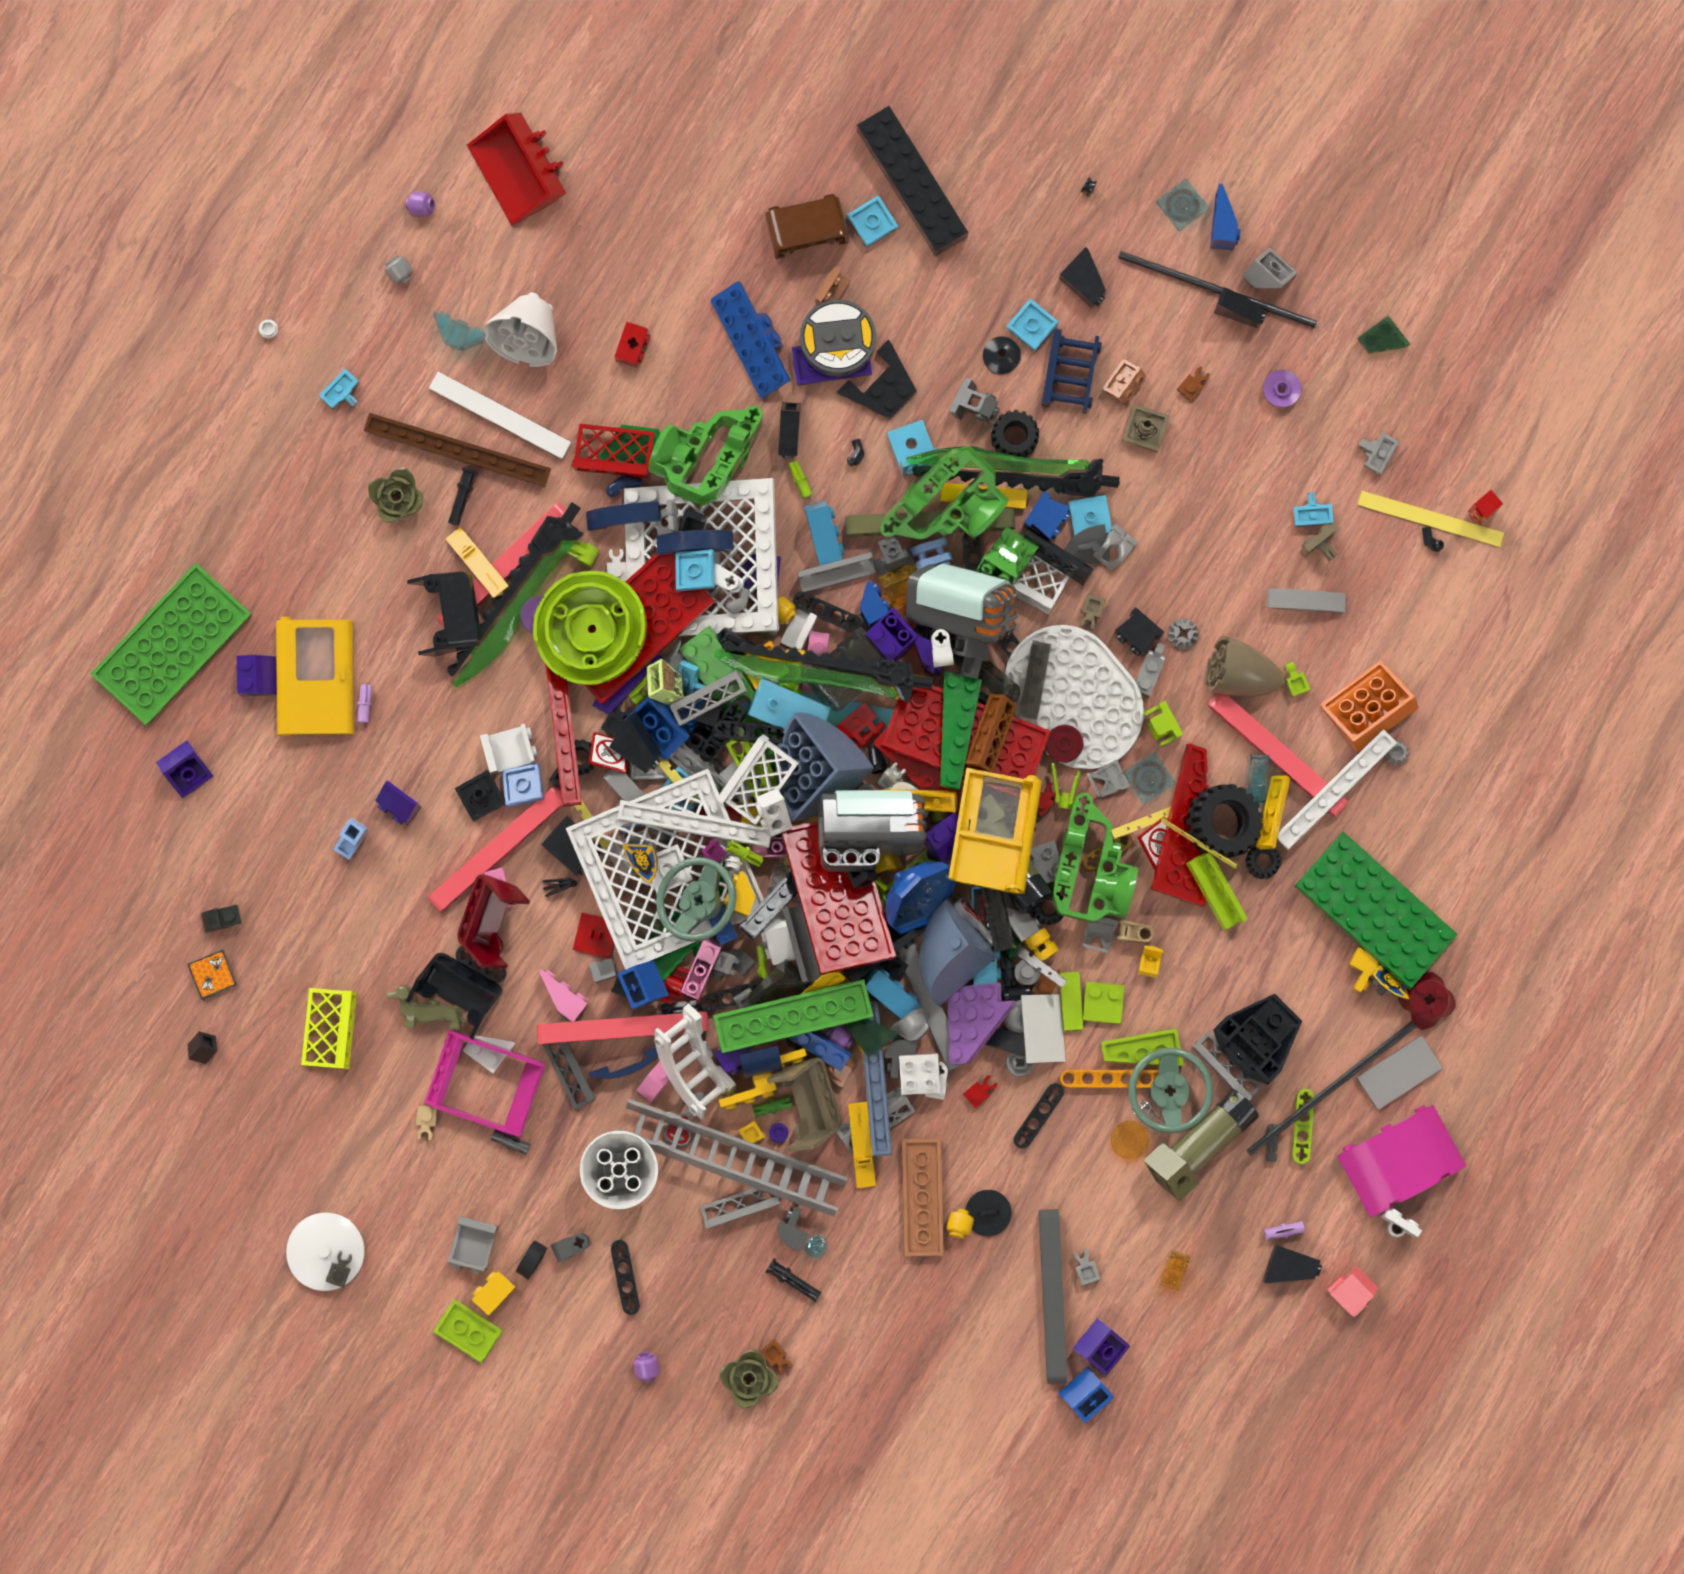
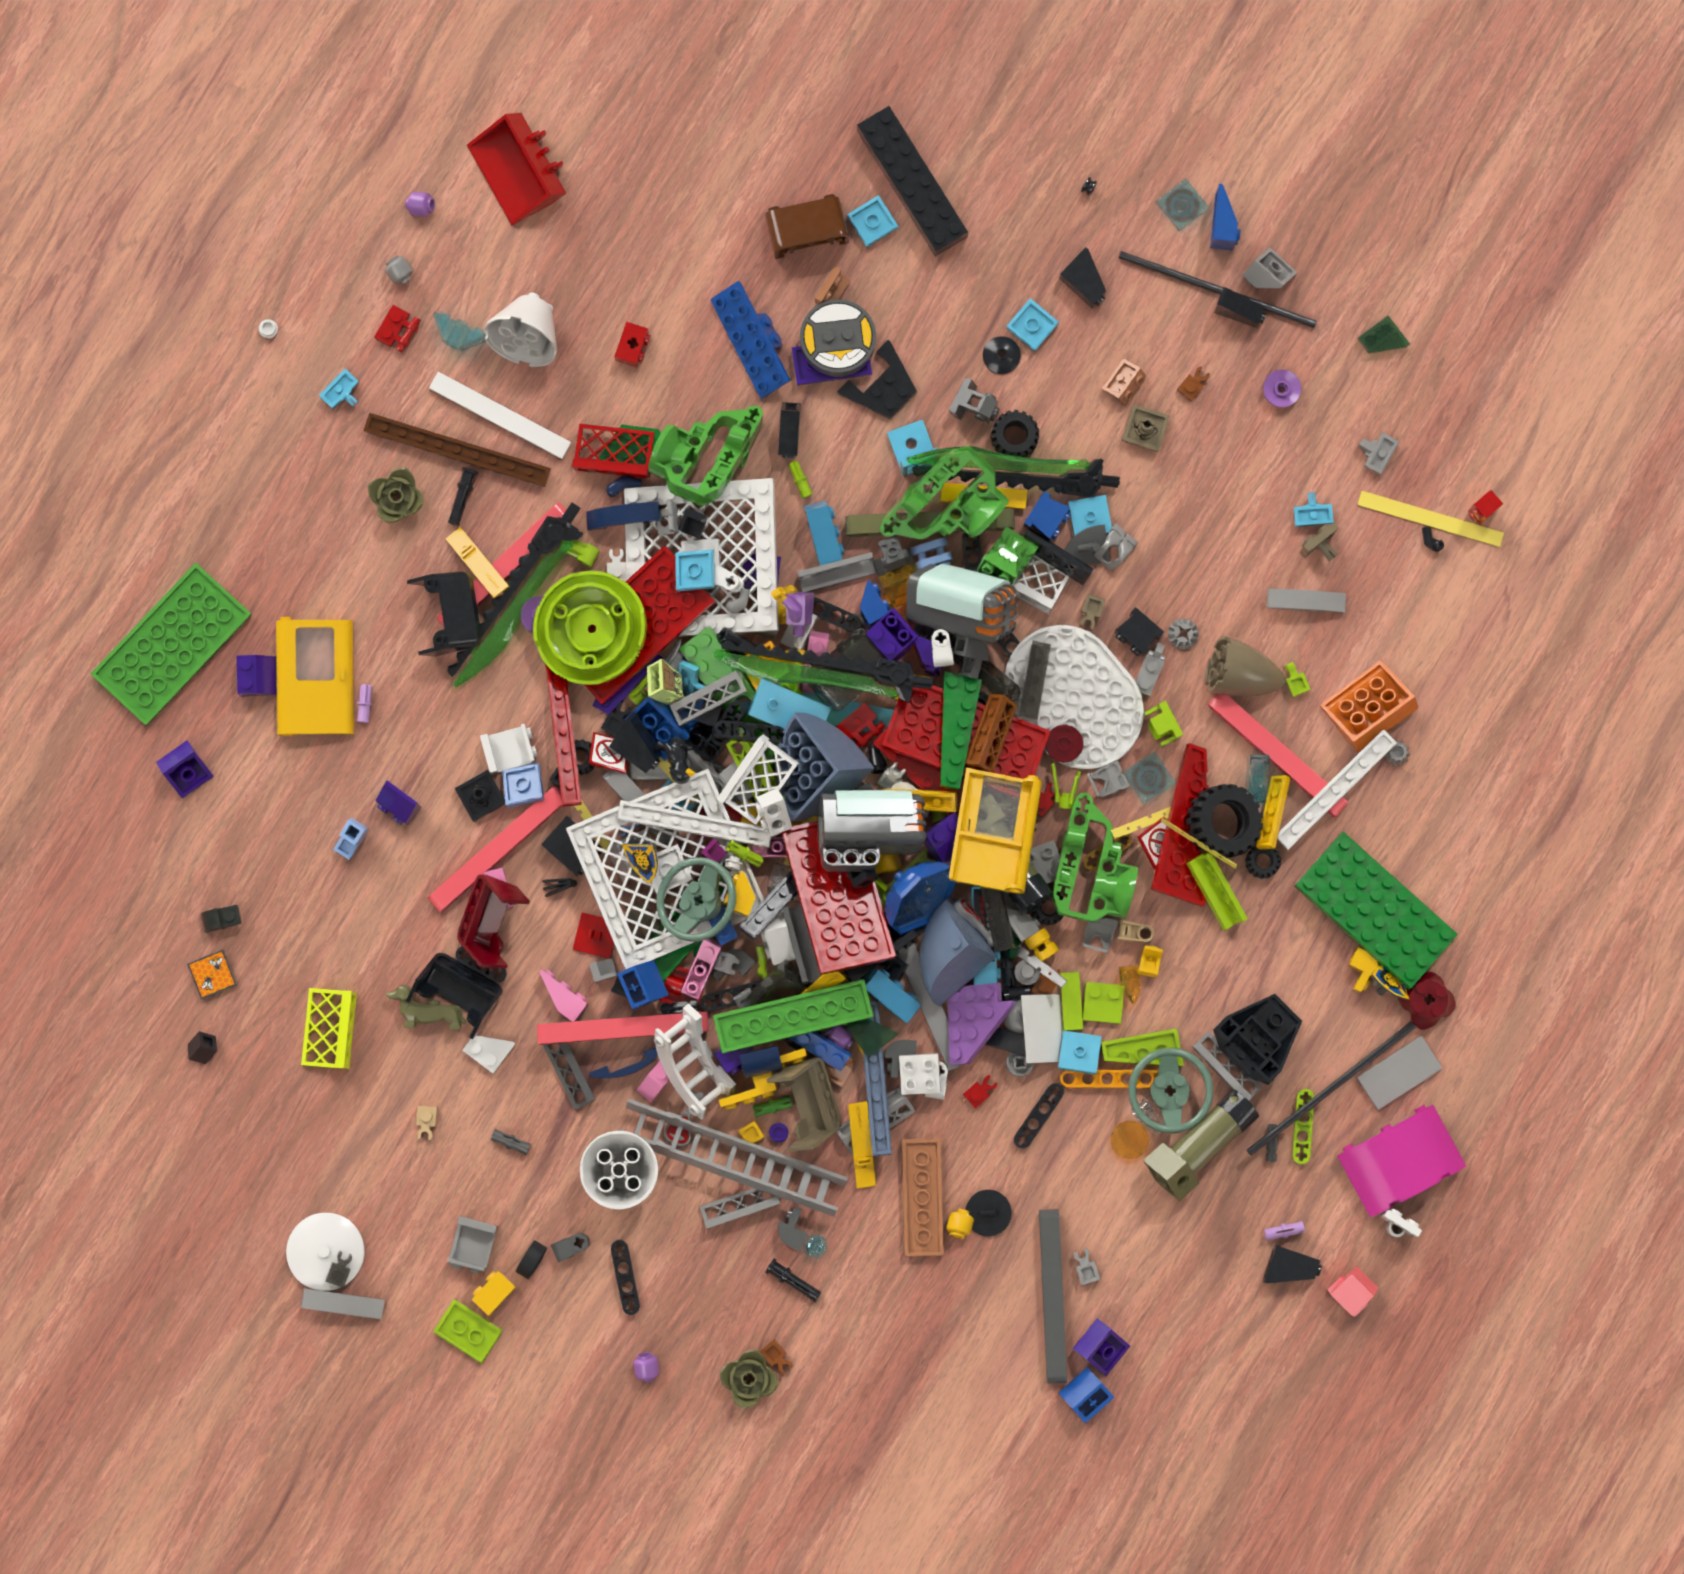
(342, 1303): none -> light grey slope
(392, 326): none -> red plate
(523, 1097): dark pink window -> none
(677, 754): none -> black animal
(695, 541): dark blue slope -> none
(798, 607): none -> medium lavender torso
(858, 453): black arm -> none
(912, 1026): light grey piece -> none
(1056, 359): dark blue fence -> none
(1079, 1052): none -> medium azure plate
(1130, 980): none -> clear yellow plate
(1175, 1269): clear yellow brick -> none

